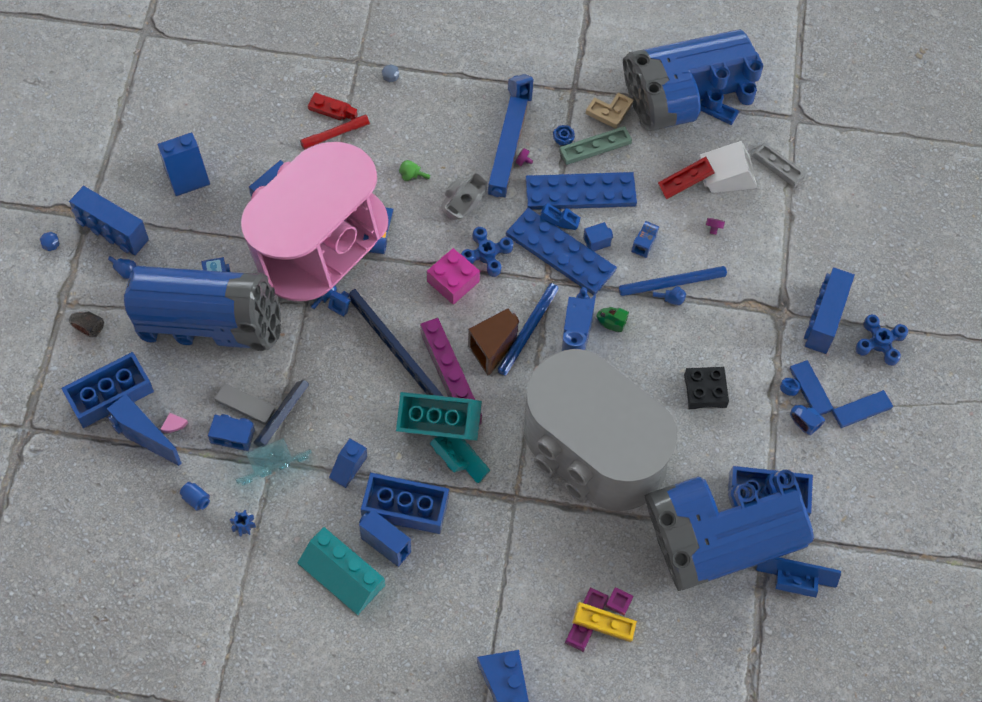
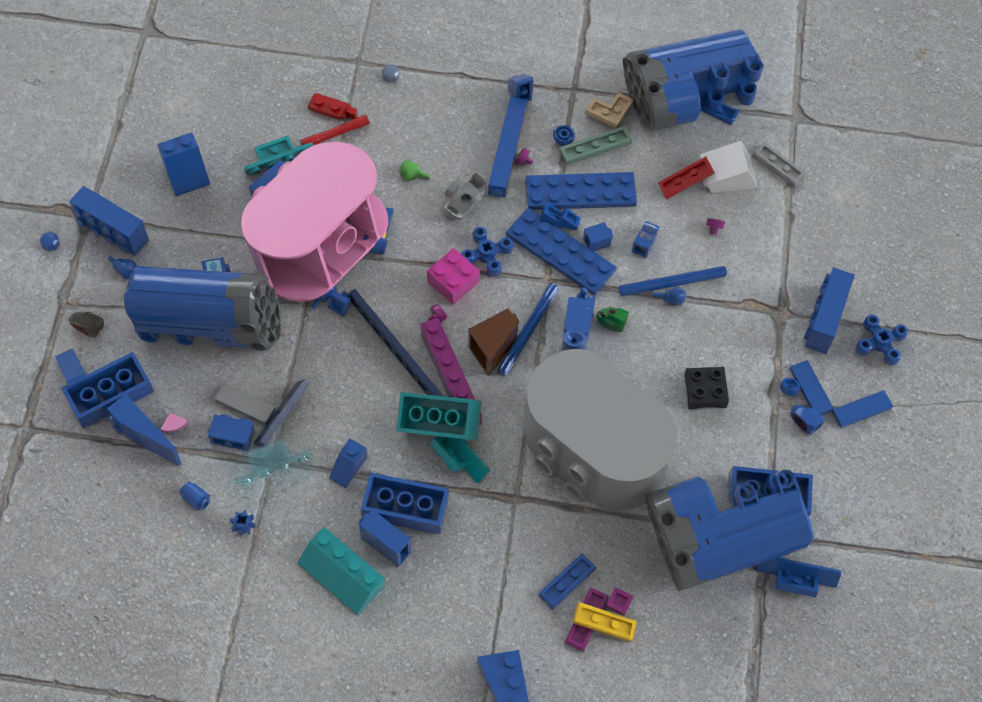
(71, 367): none -> blue tile
(273, 152): none -> teal bracket
(437, 312): none -> magenta tile
(567, 581): none -> blue tile

